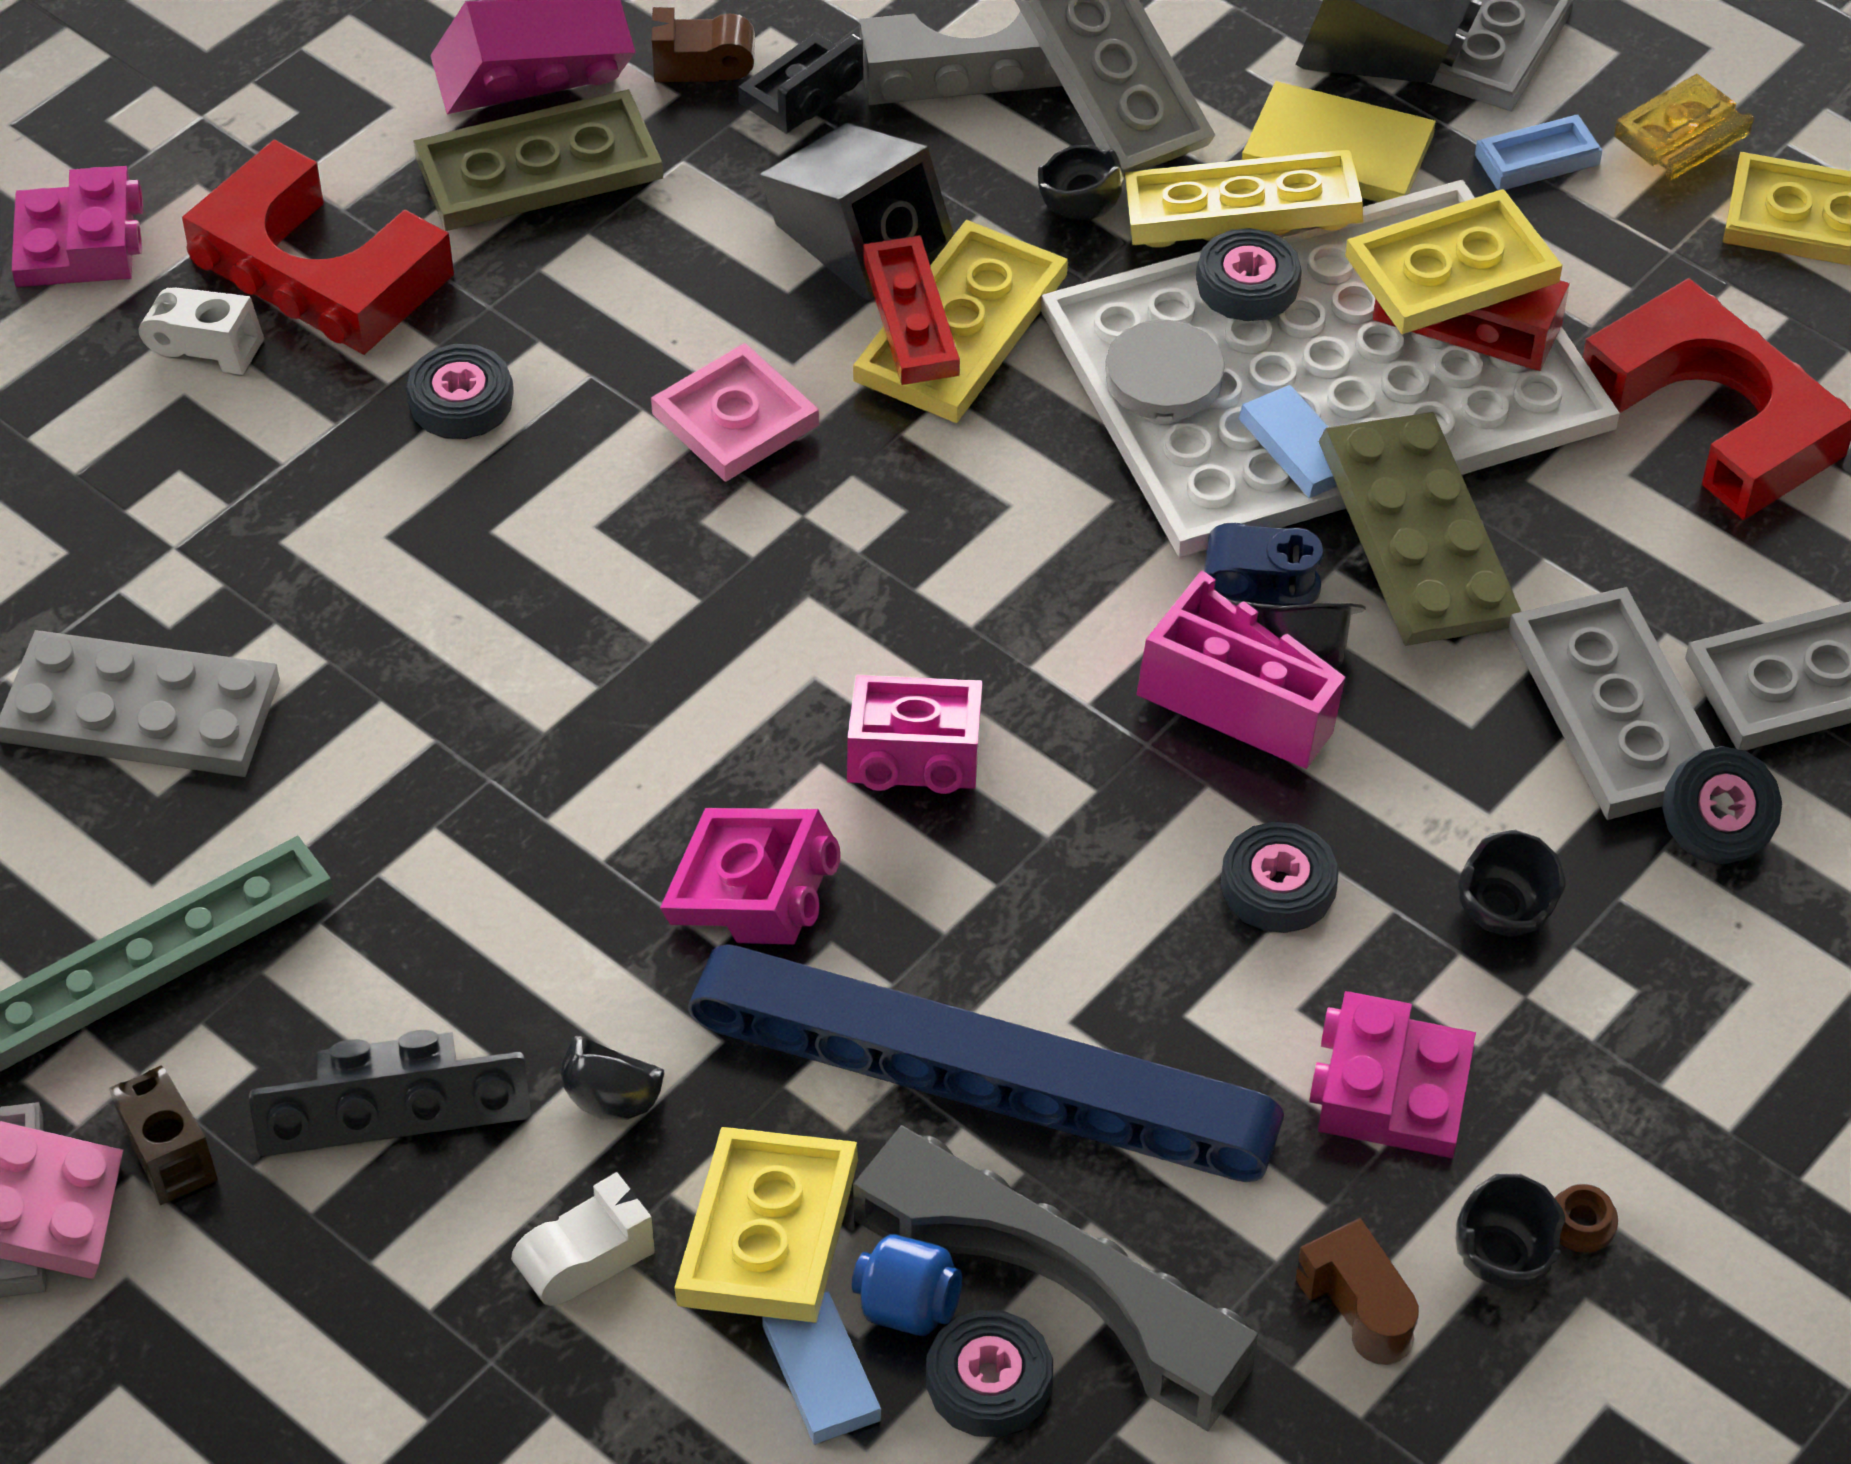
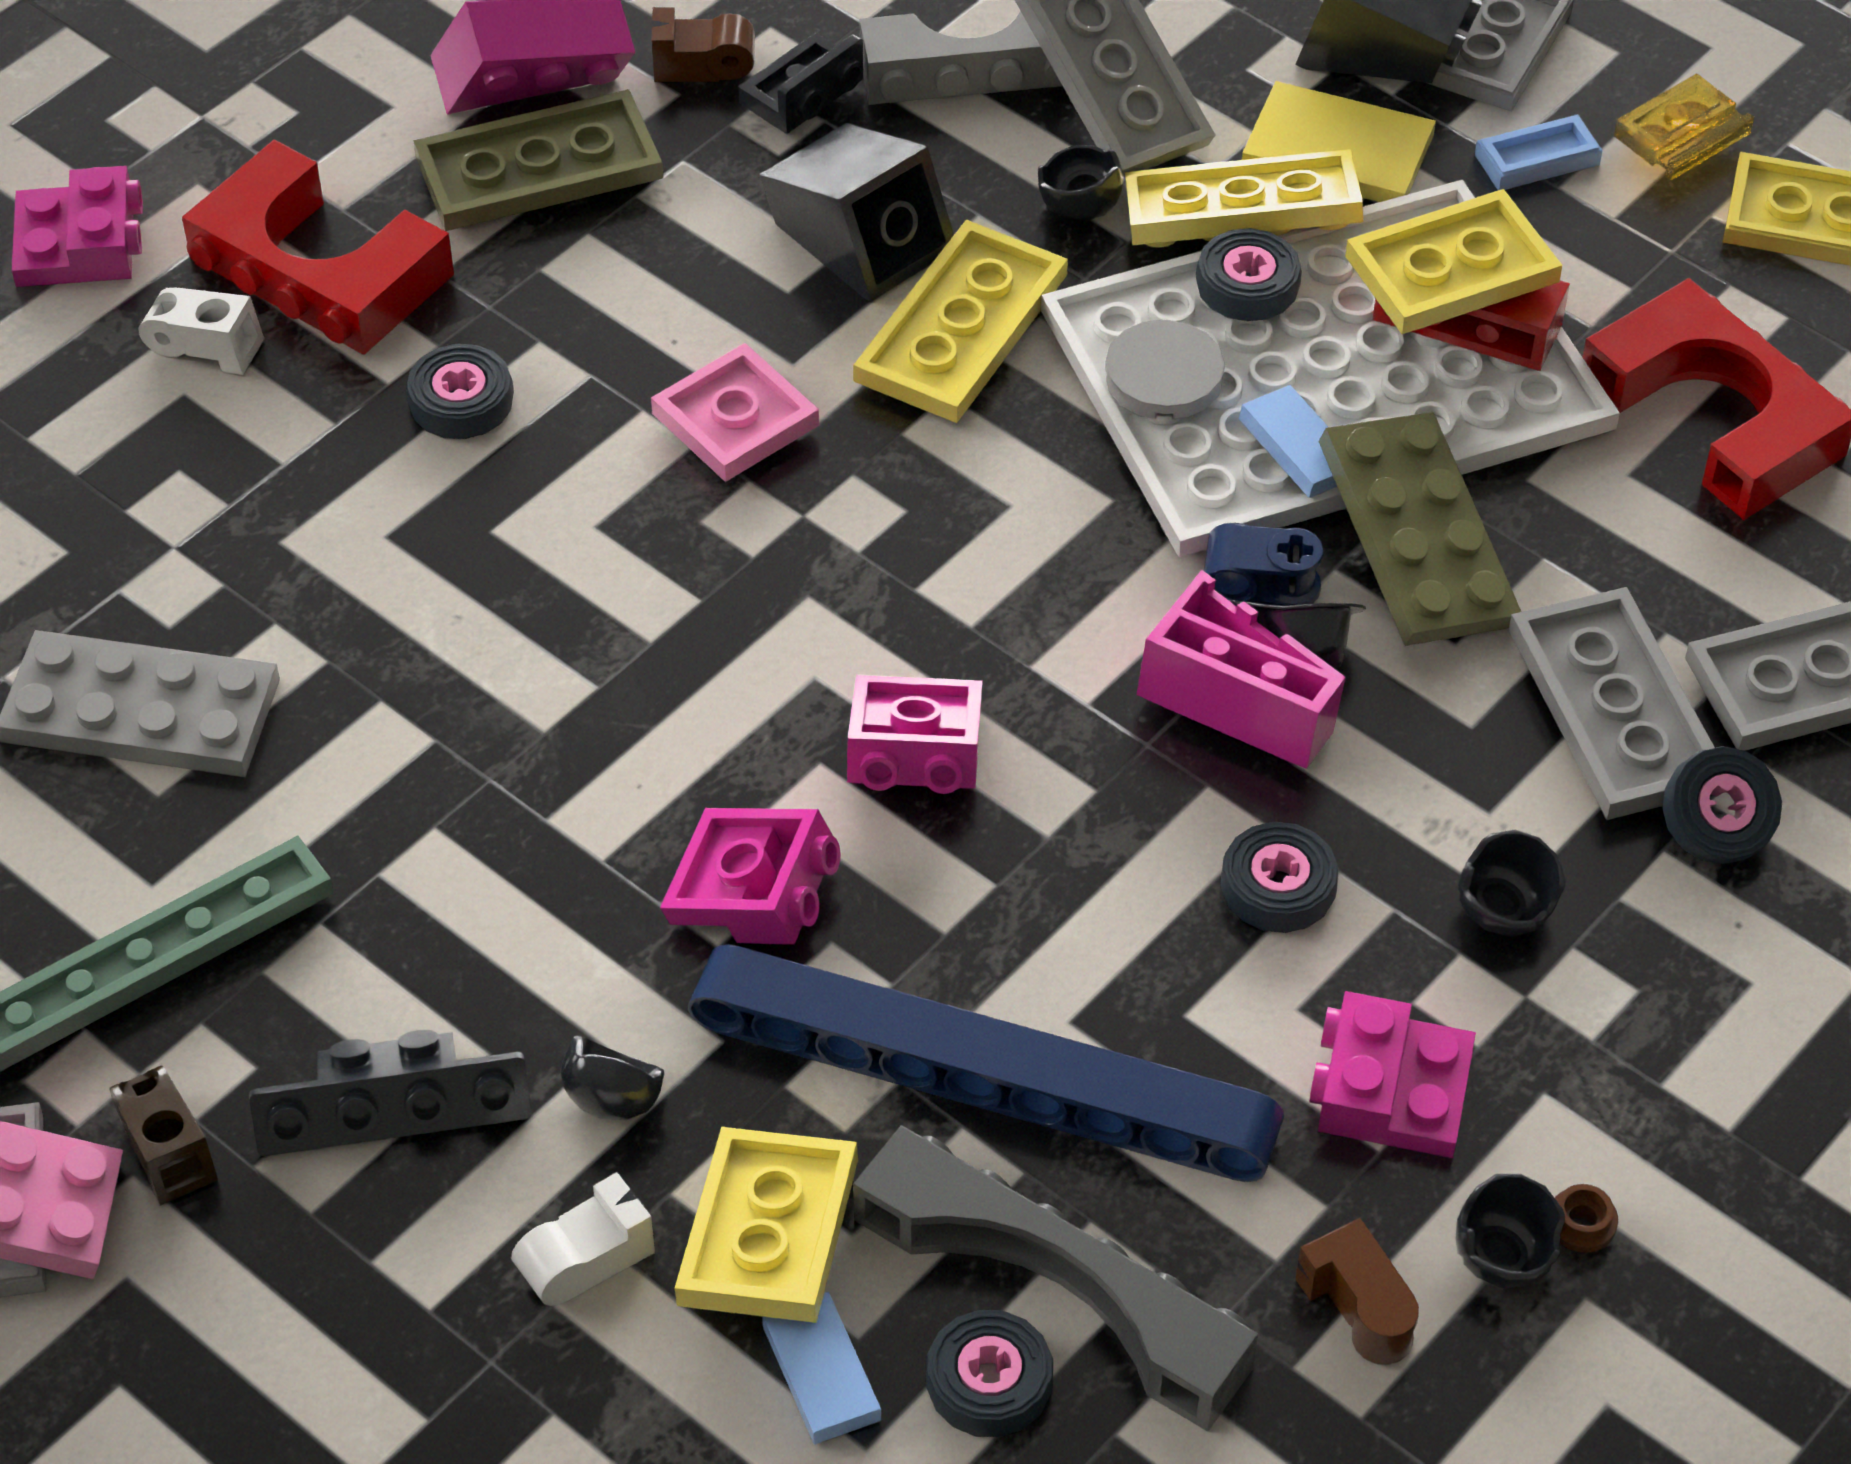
(907, 1285): blue head -> none
(911, 310): red plate -> none

